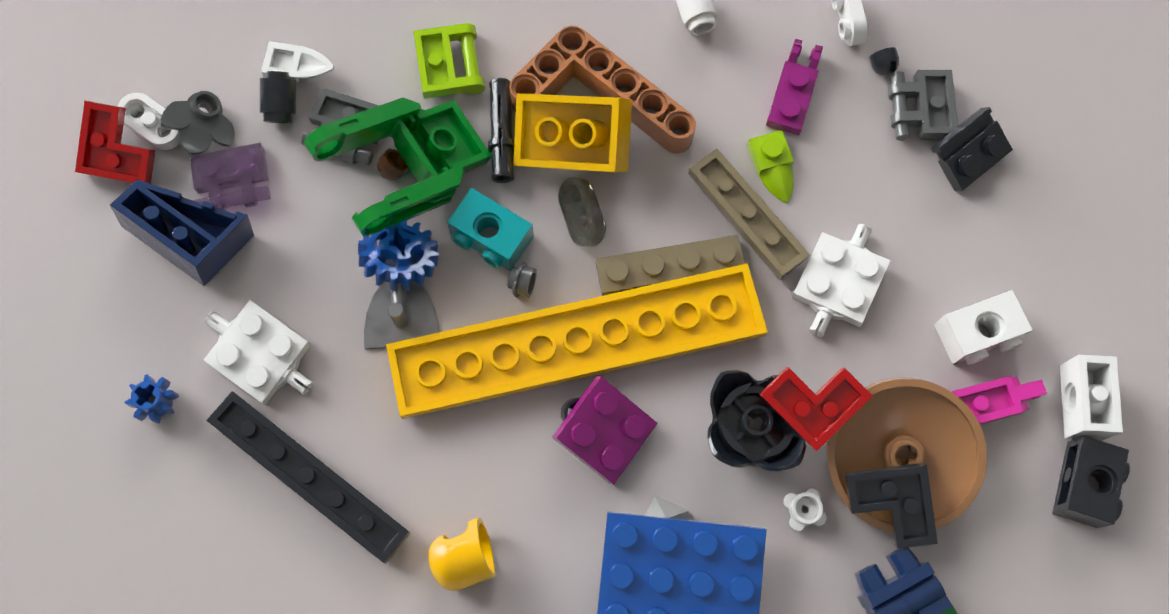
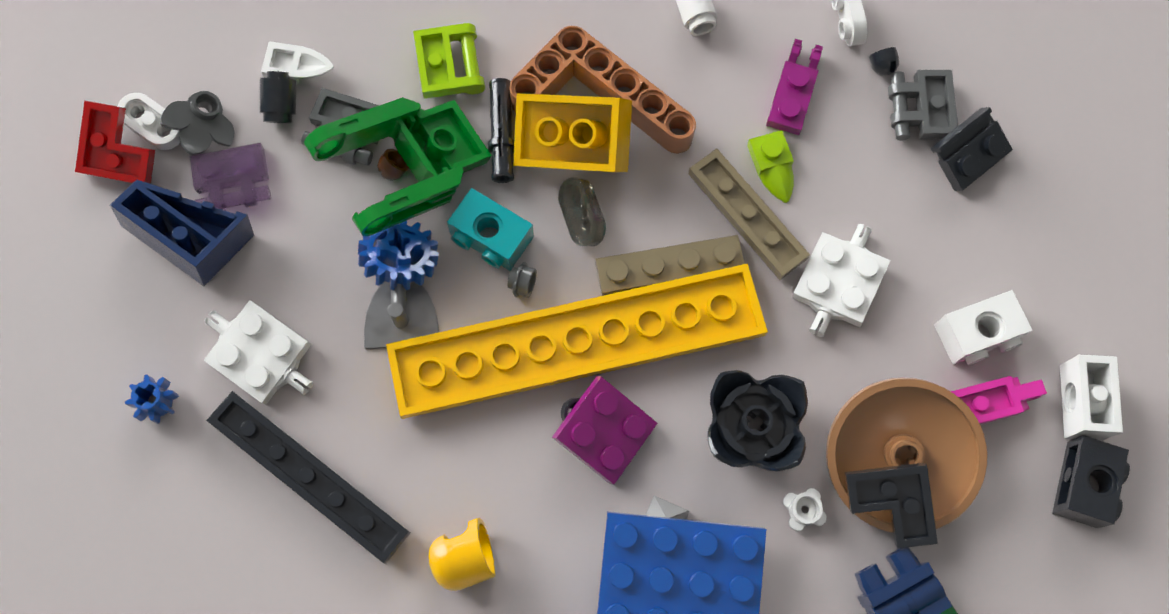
(816, 414): red plate -> none

